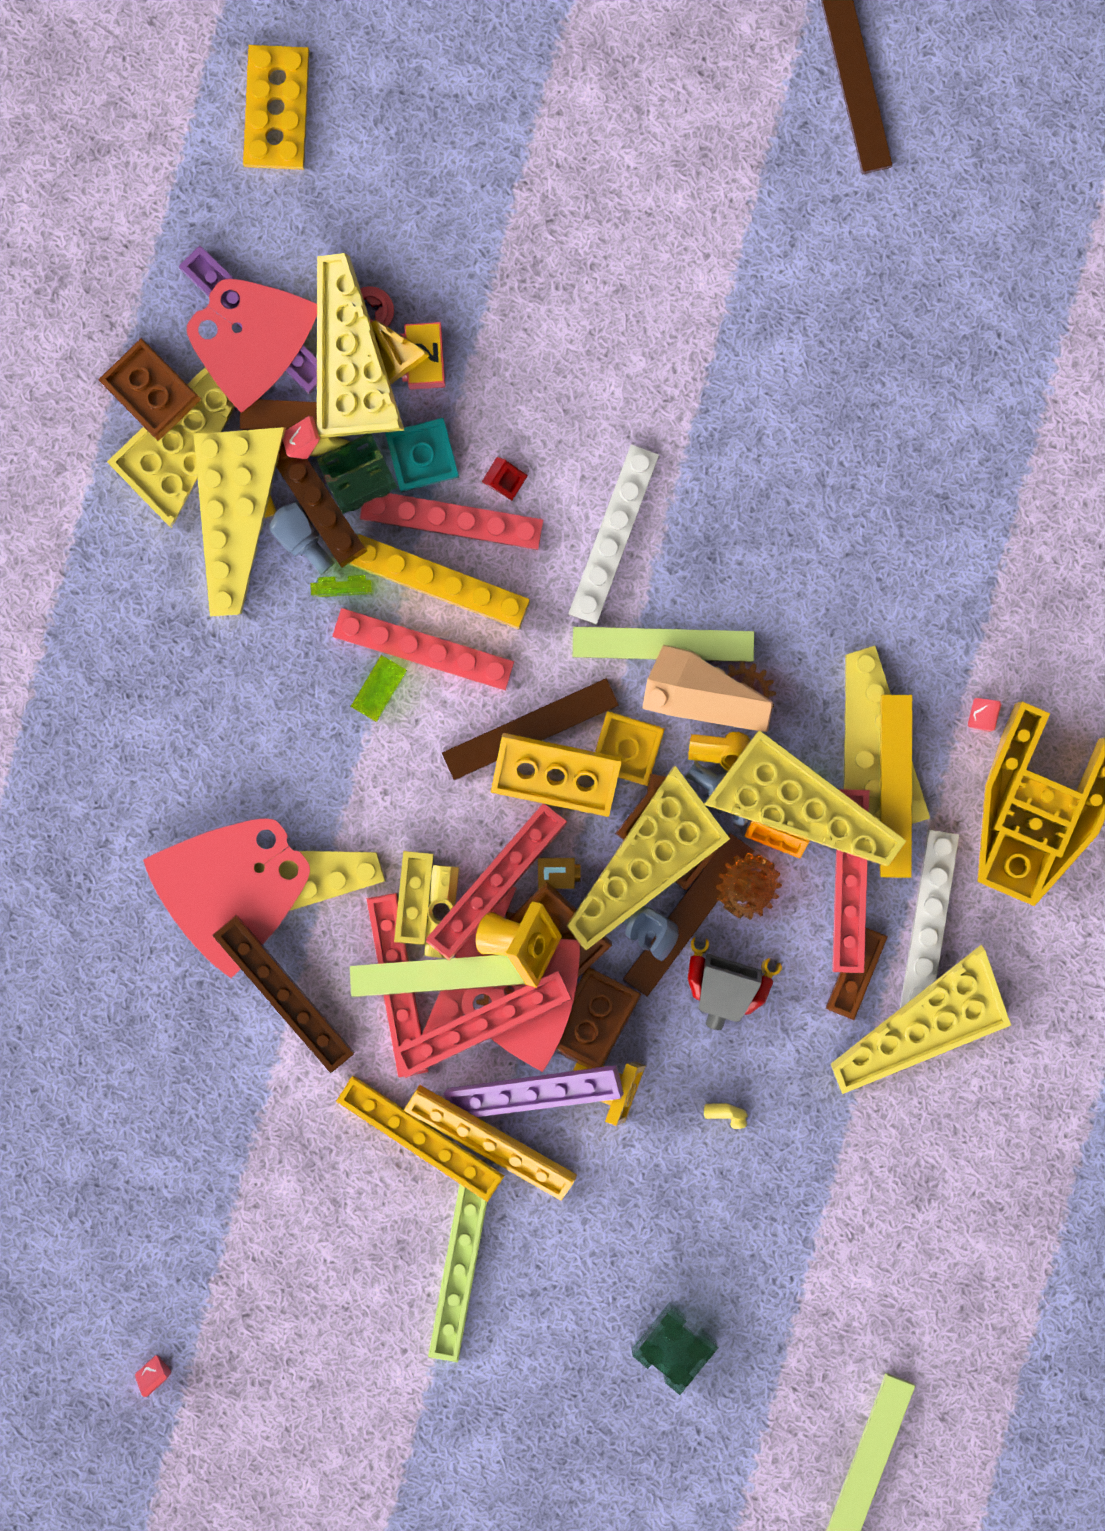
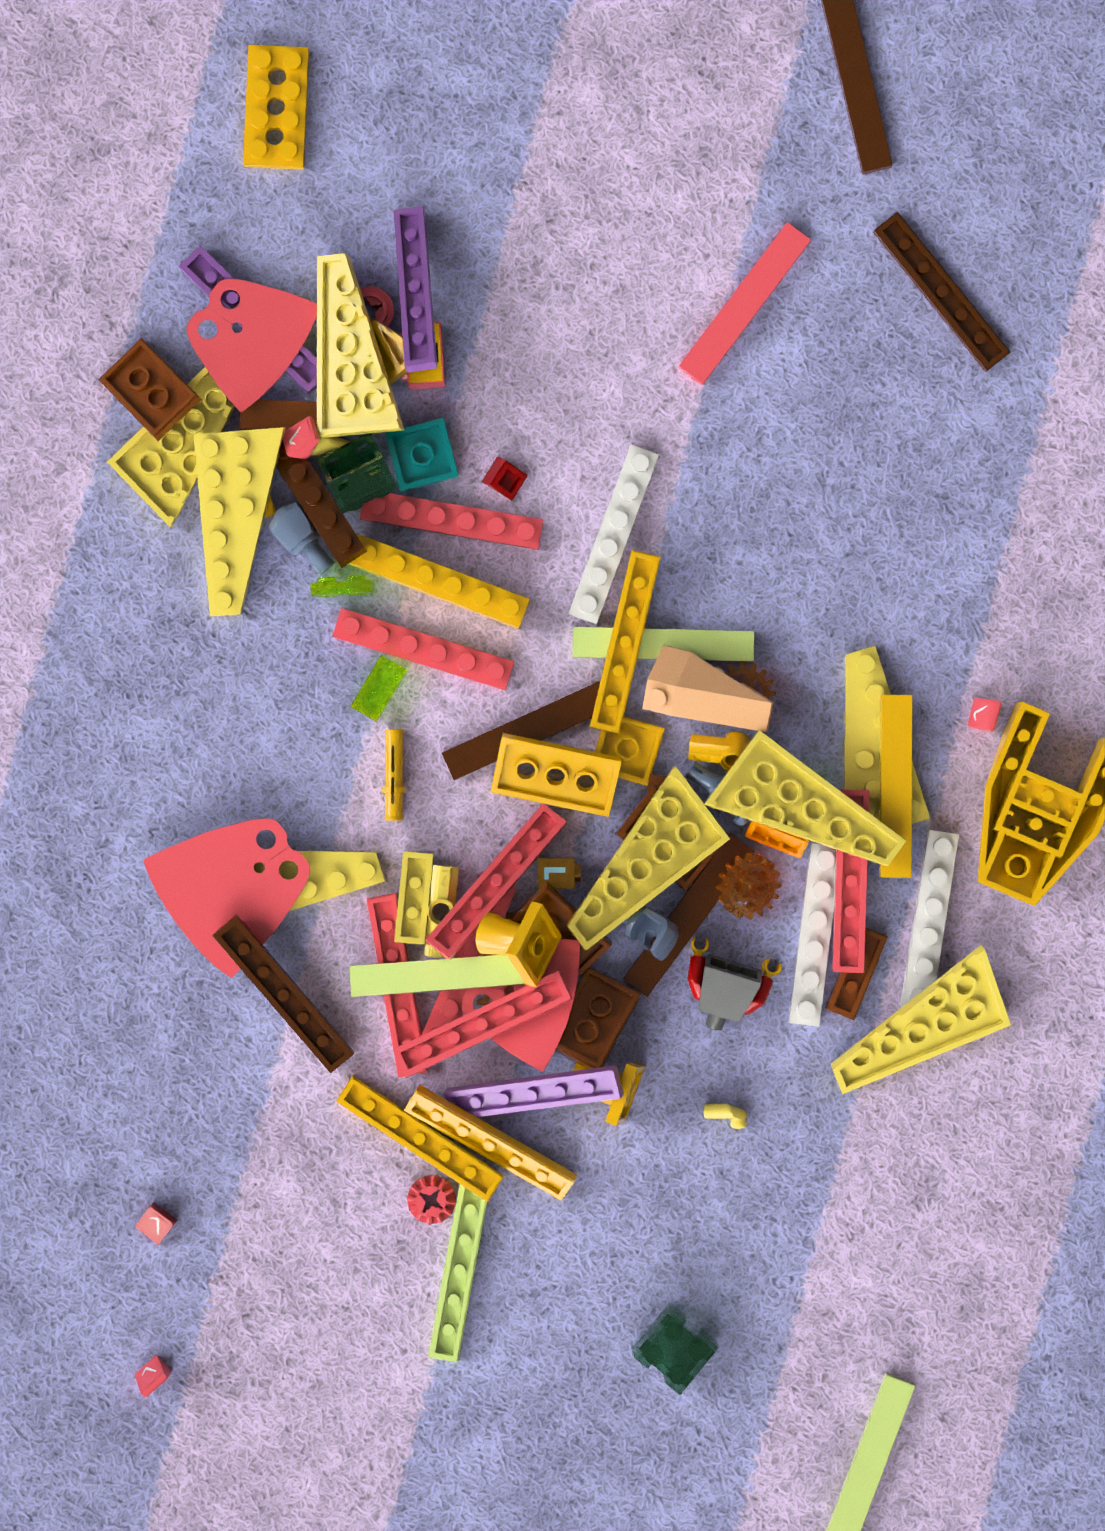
(156, 1223): none -> slope
(394, 775): none -> yellow pin
(415, 289): none -> medium lavender plate
(428, 1185): none -> coral gear
(625, 641): none -> yellow tile
(744, 303): none -> coral tile
(814, 937): none -> white plate
(941, 291): none -> reddish brown tile

